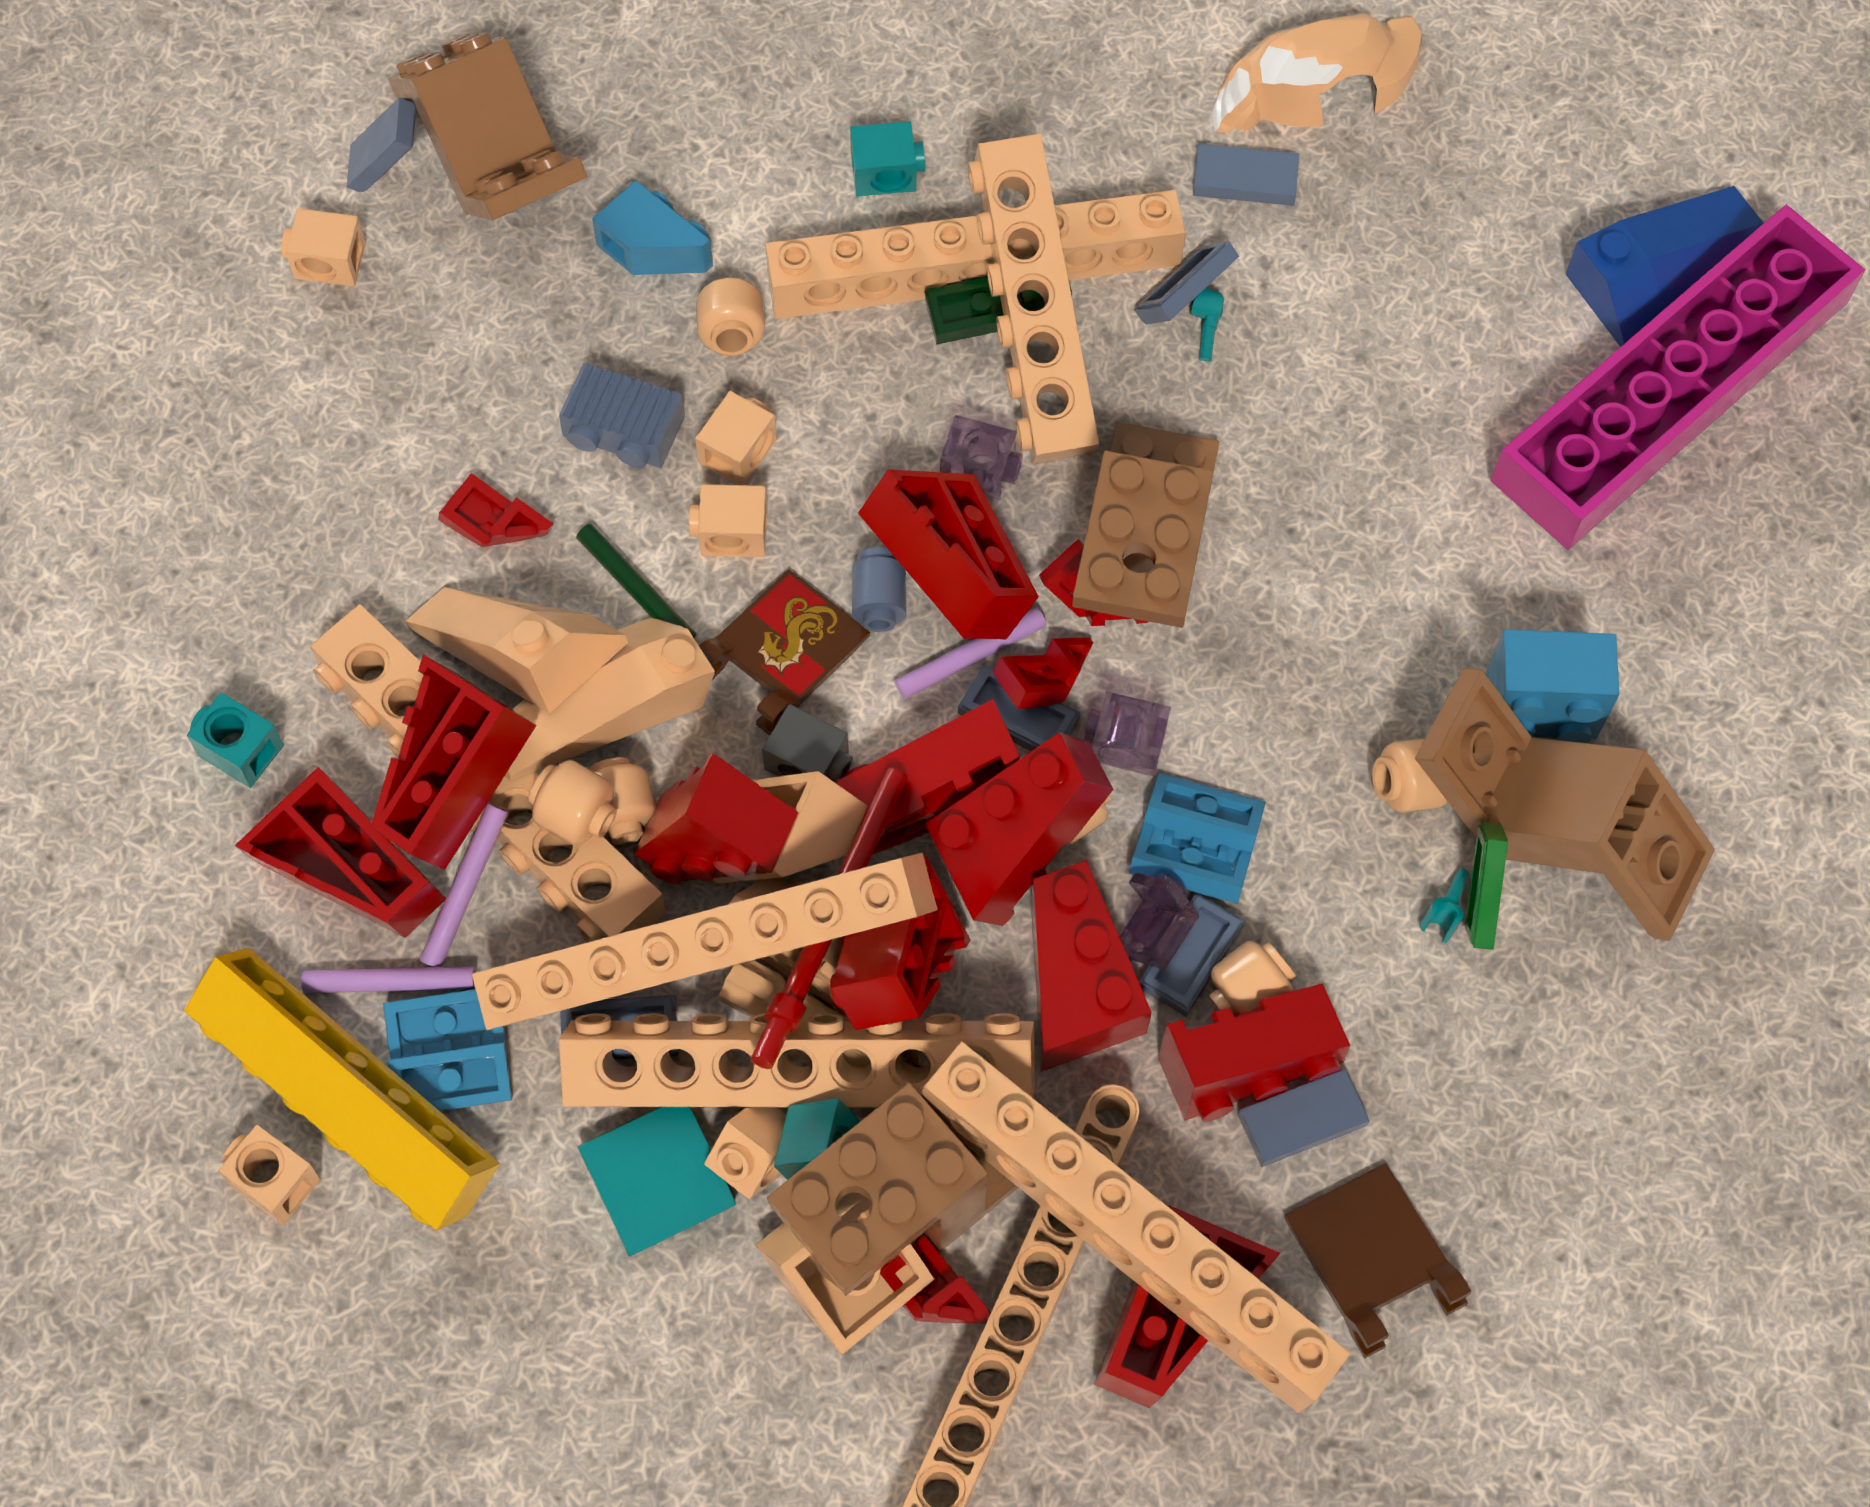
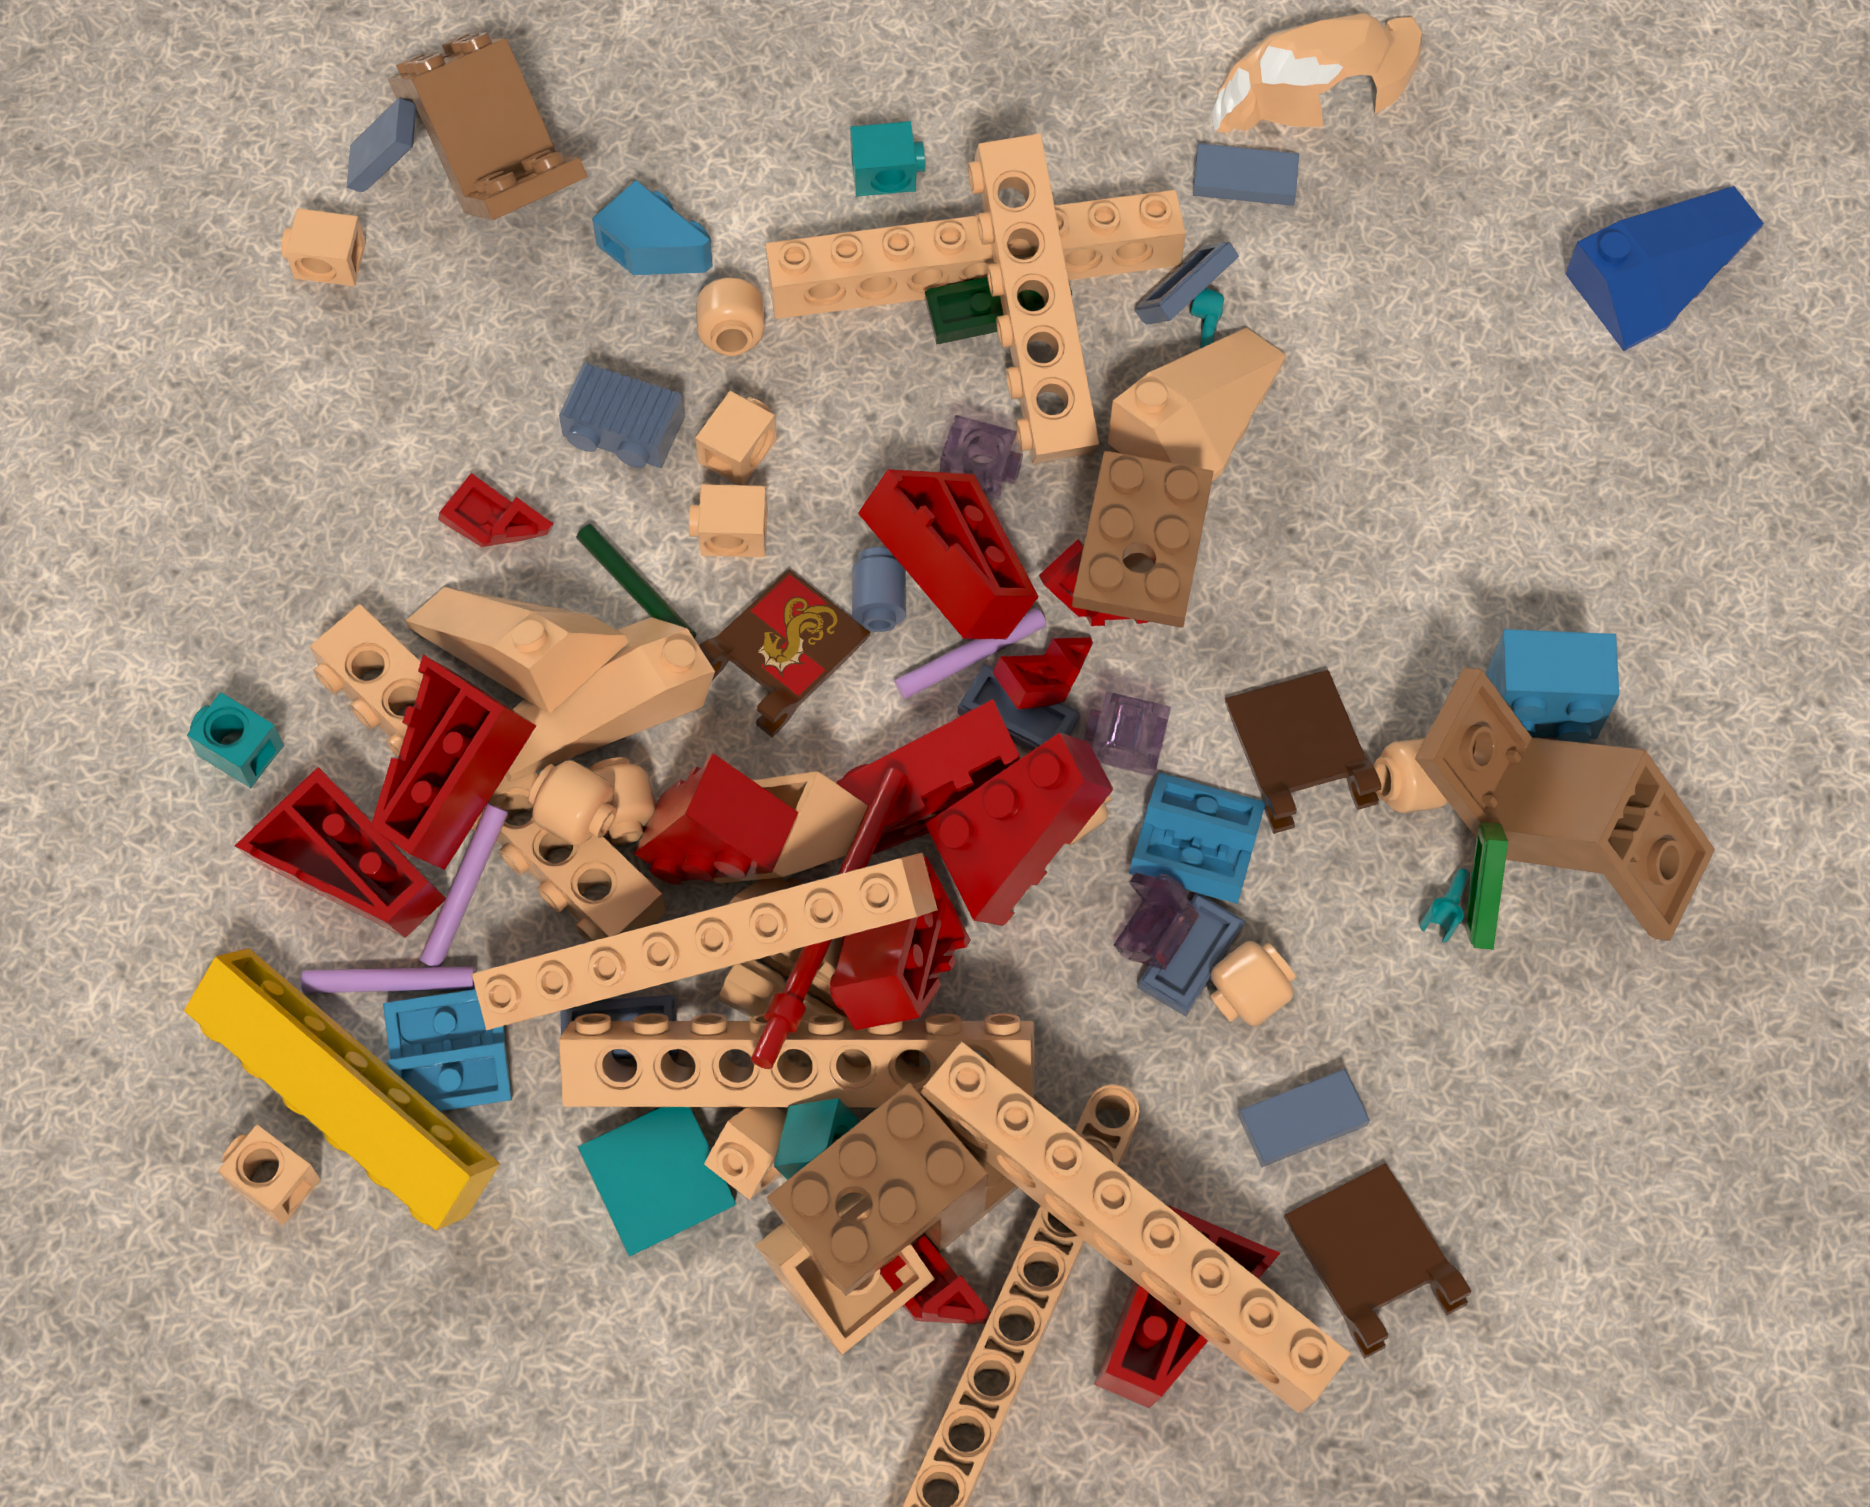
(806, 745): dark grey brick -> none
(1081, 970): red wedge -> none
(1197, 404): none -> light nougat wedge
(1252, 1052): red wedge -> none
(1298, 740): none -> reddish brown flag
(1676, 376): dark pink brick -> none

